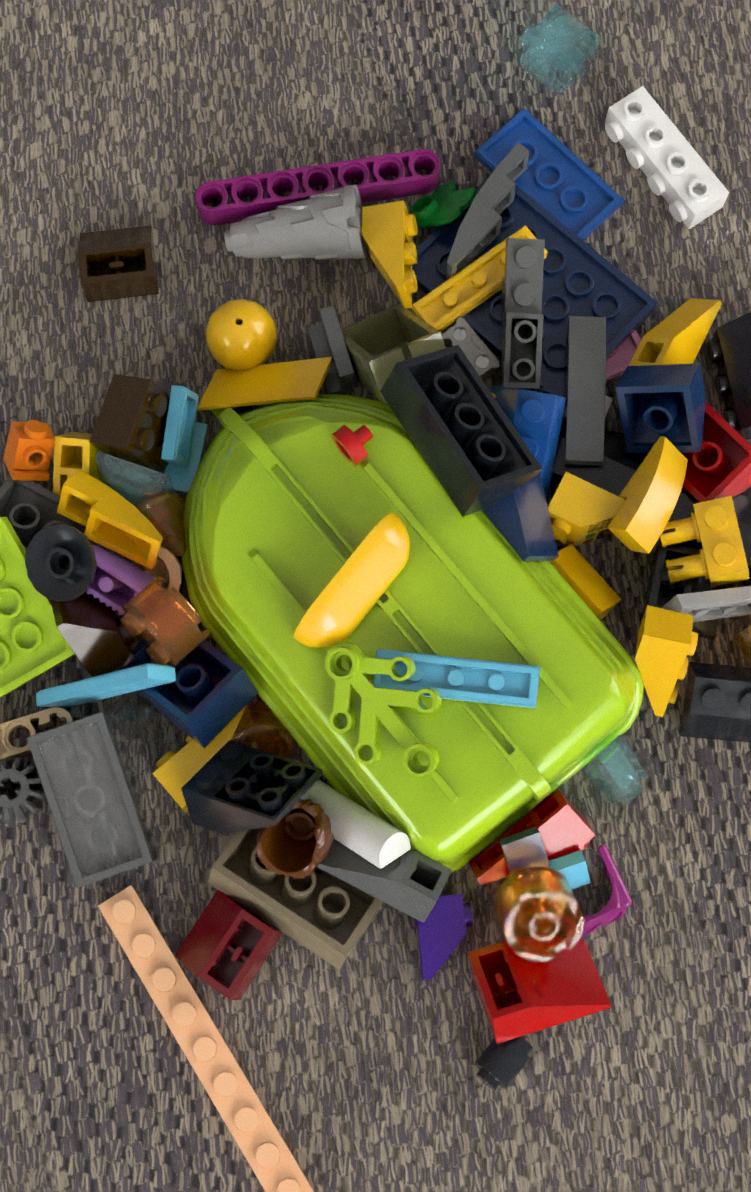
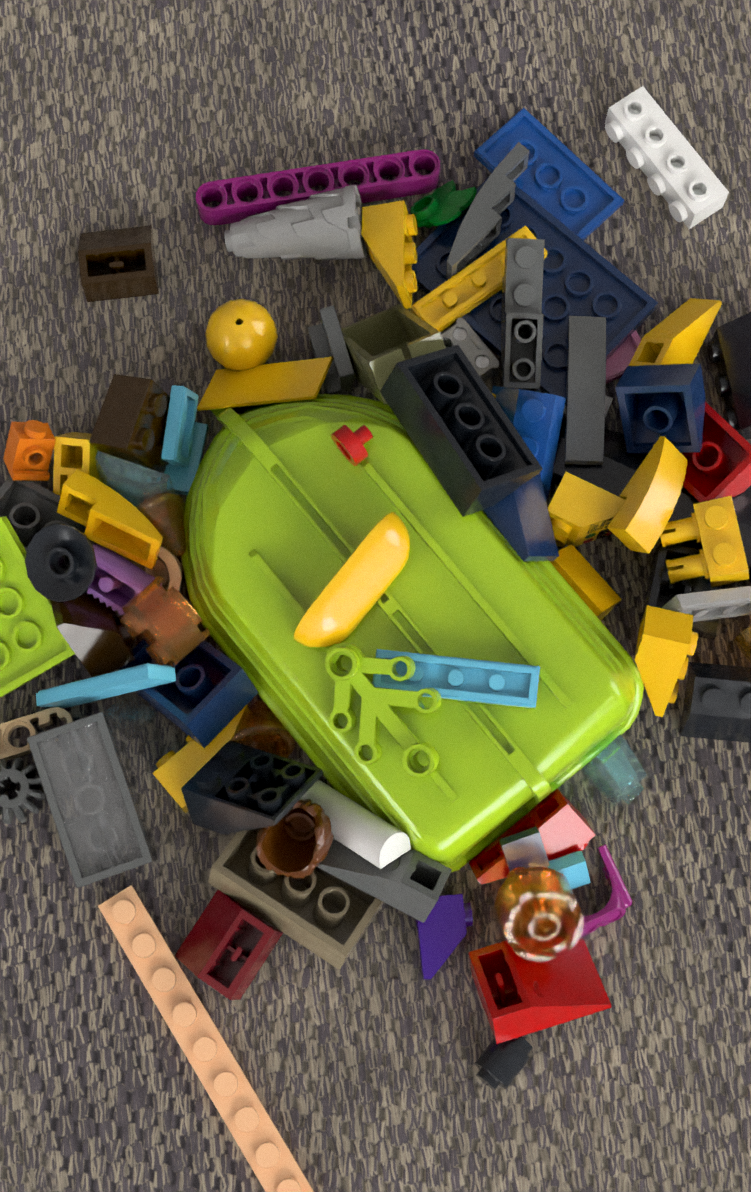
(557, 49): clear light blue brick -> none

